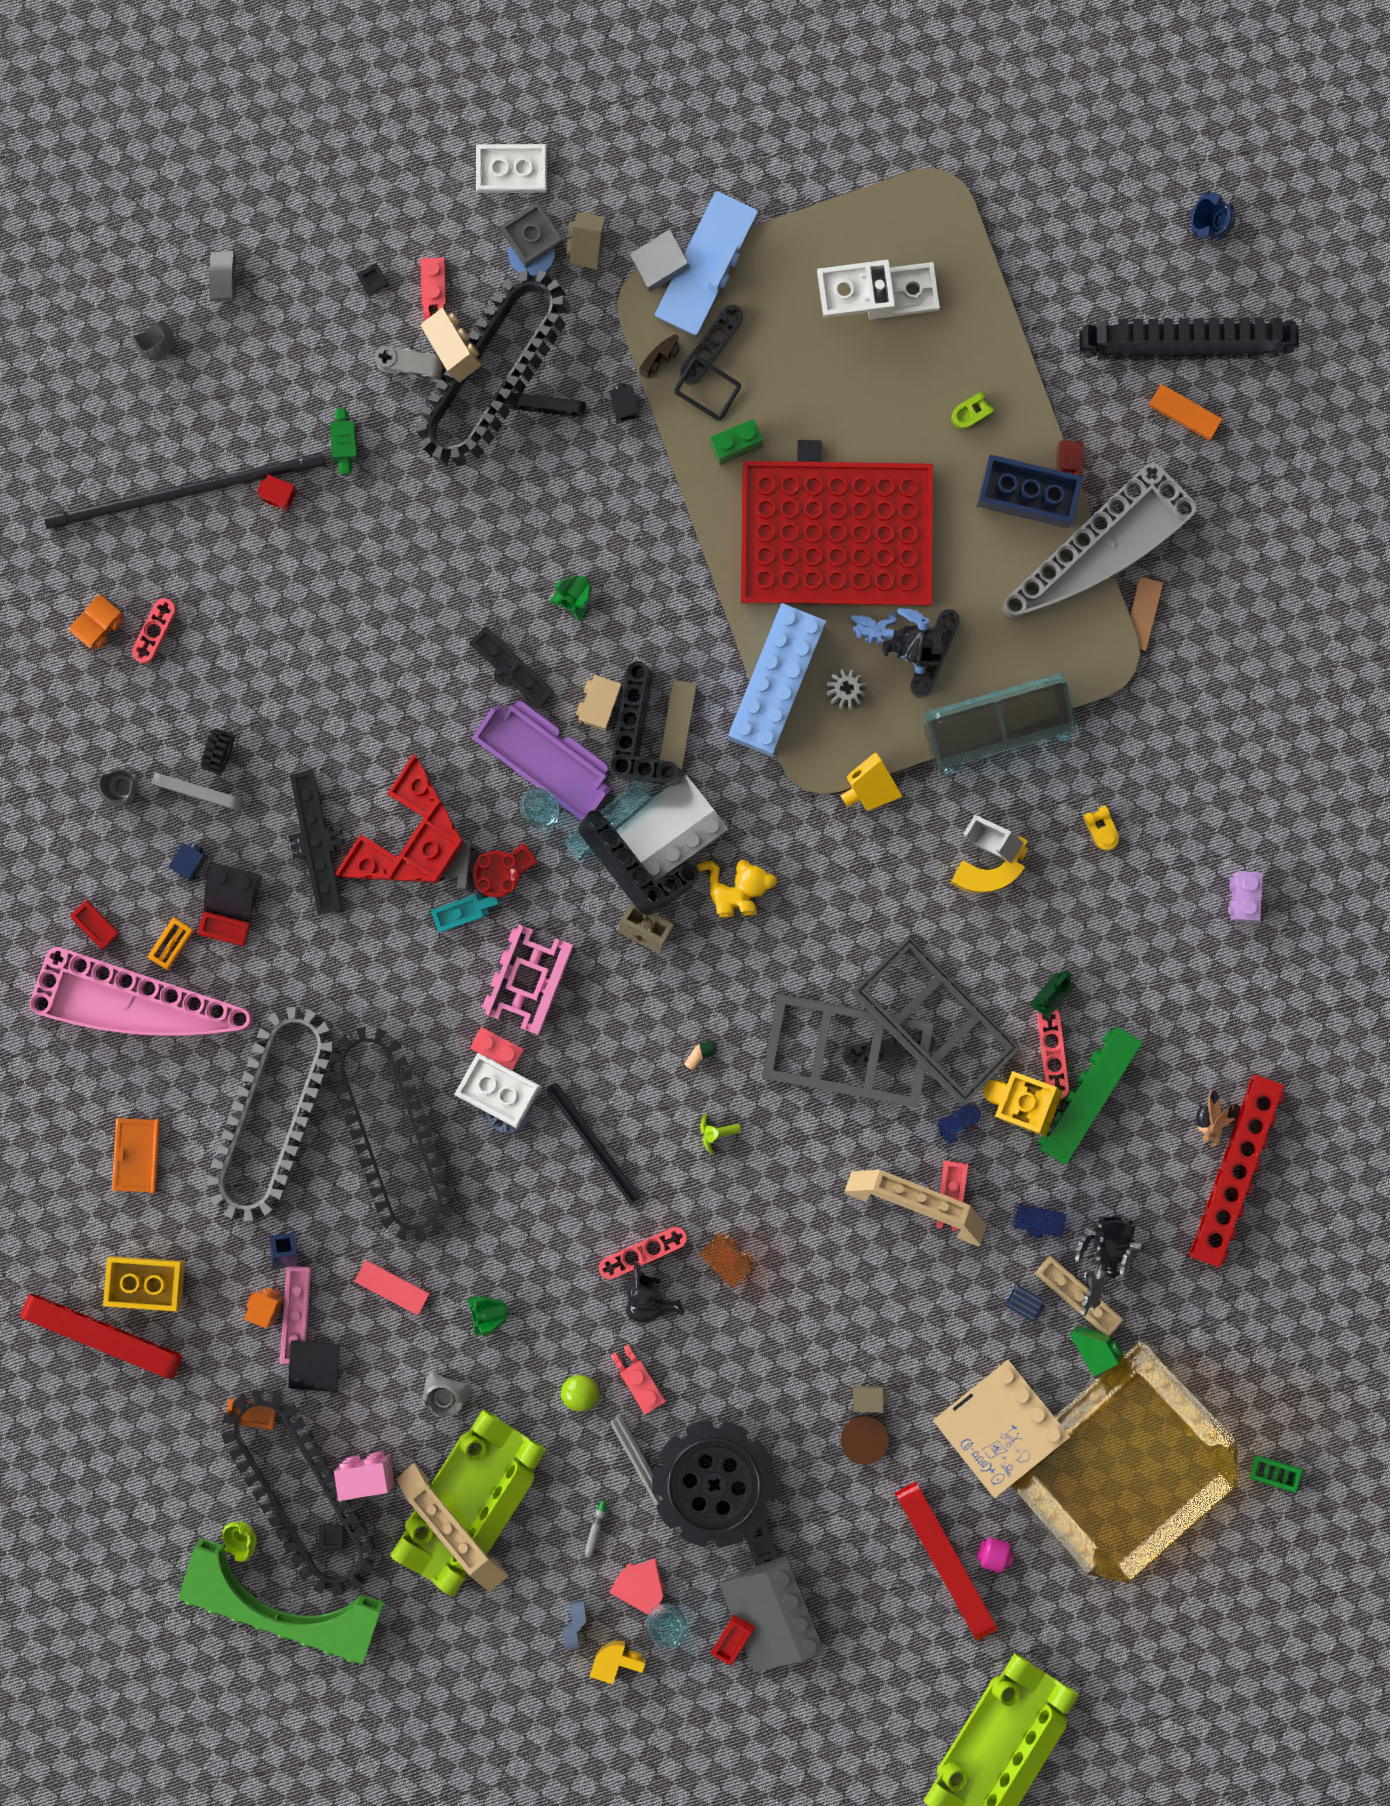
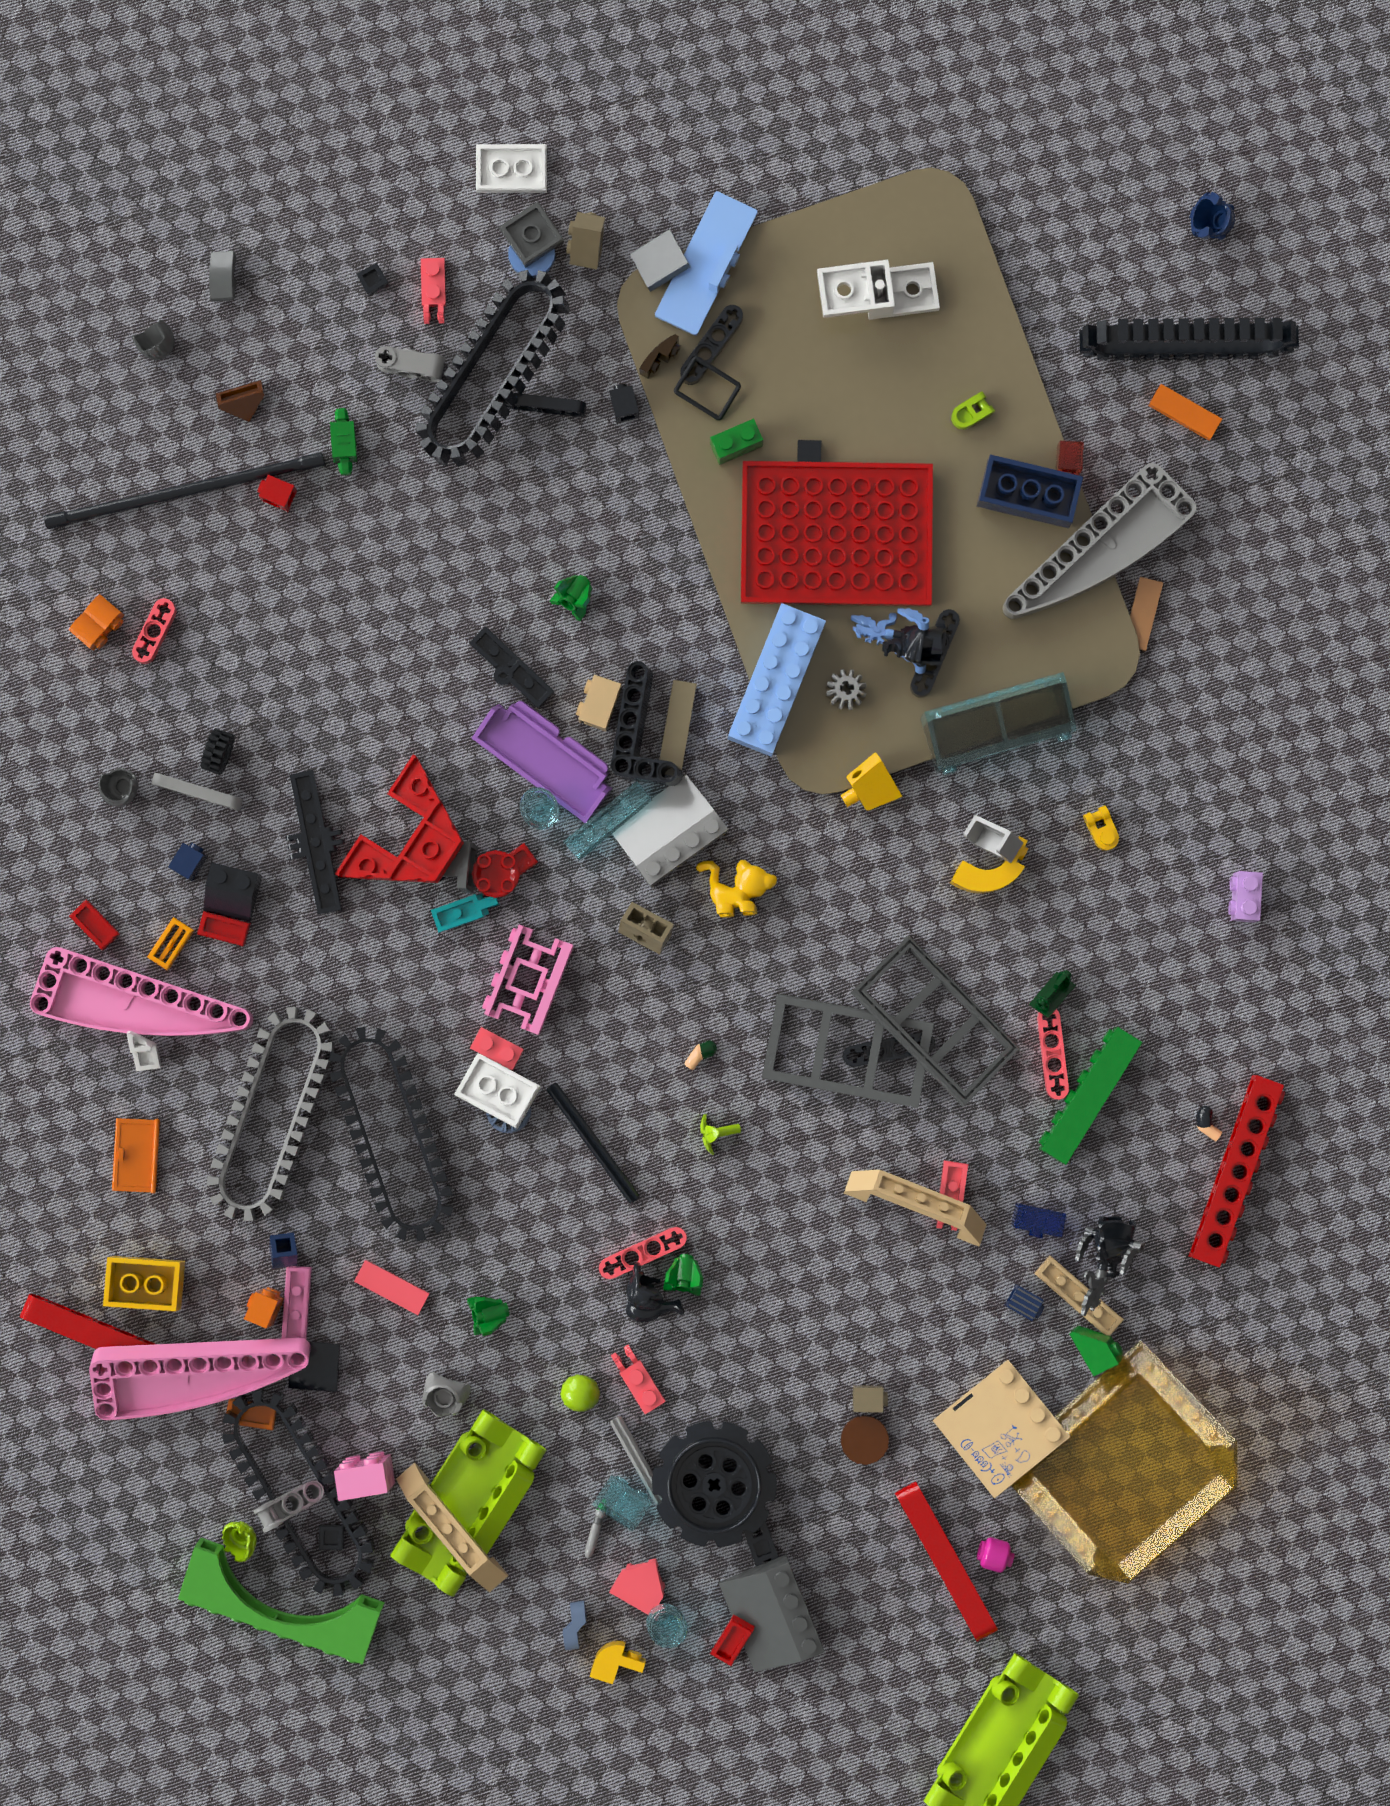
(144, 1052): none -> white slope
(187, 1383): none -> bright pink beam
(241, 400): none -> reddish brown slope
(275, 1511): none -> light grey piece
(451, 344): brick -> none
(622, 1502): none -> clear light blue brick
(633, 868): black beam -> none
(684, 1276): none -> green brick
(726, 1259): clear orange brick -> none
(964, 1116): clear blue leg -> none
(1024, 1102): yellow brick -> none
(1217, 1118): medium nougat piece -> none
(1273, 1482): green slope -> none

